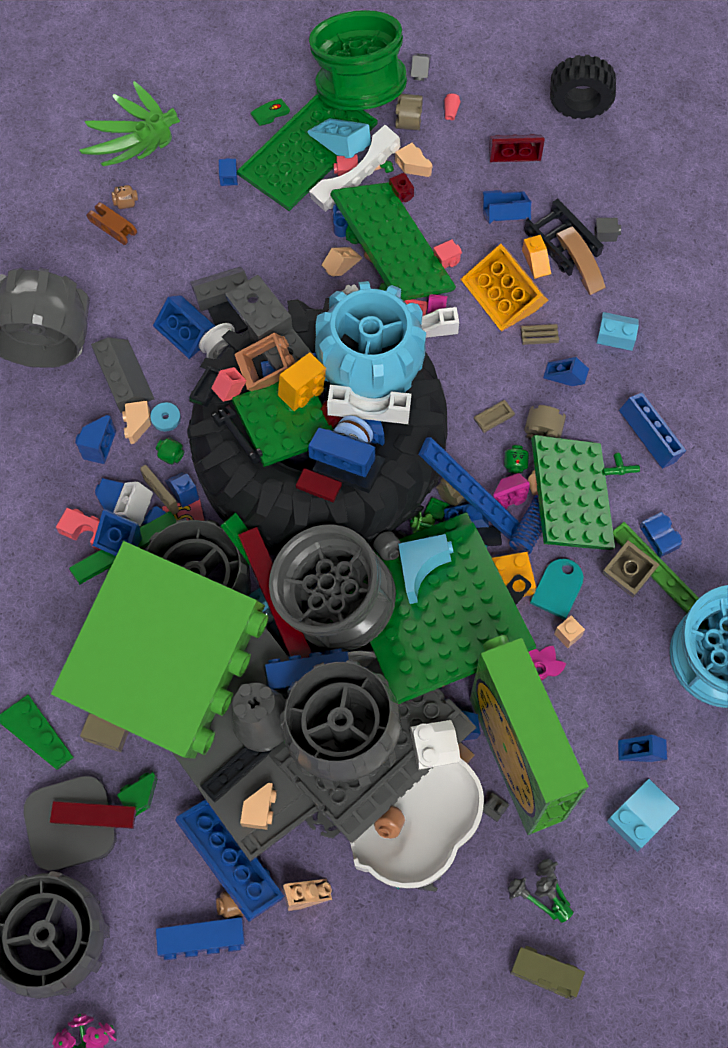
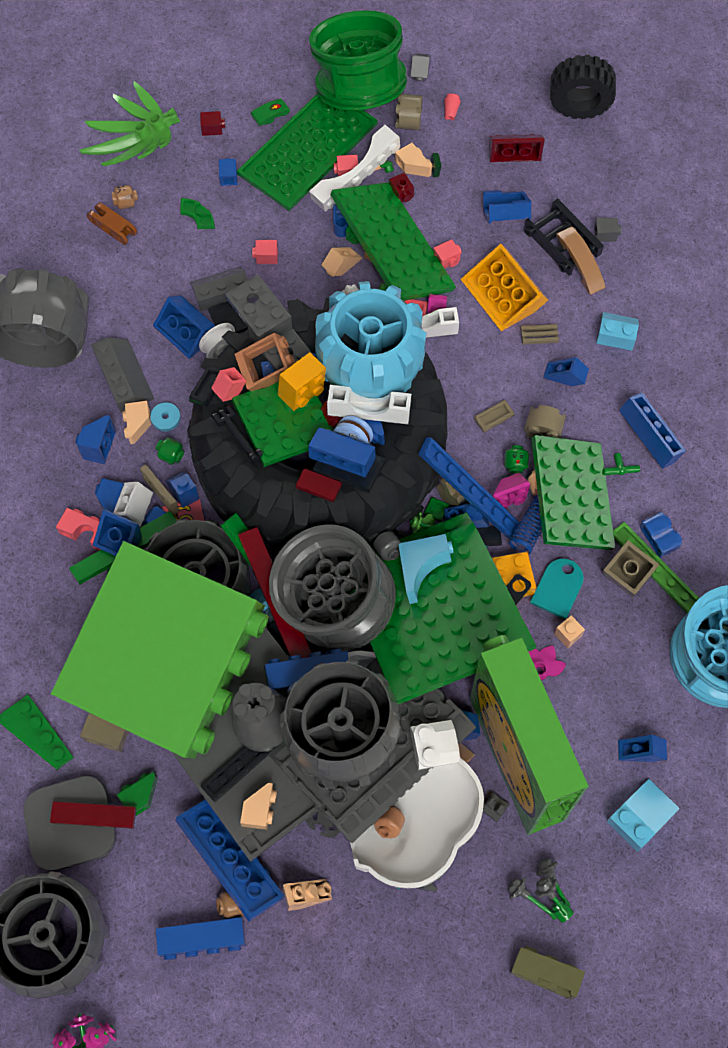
(198, 213): none -> green tile
(212, 123): none -> dark red brick
(265, 252): none -> coral brick
(342, 136): medium azure slope -> none
(436, 165): none -> dark green tile
(536, 256): light orange slope -> none

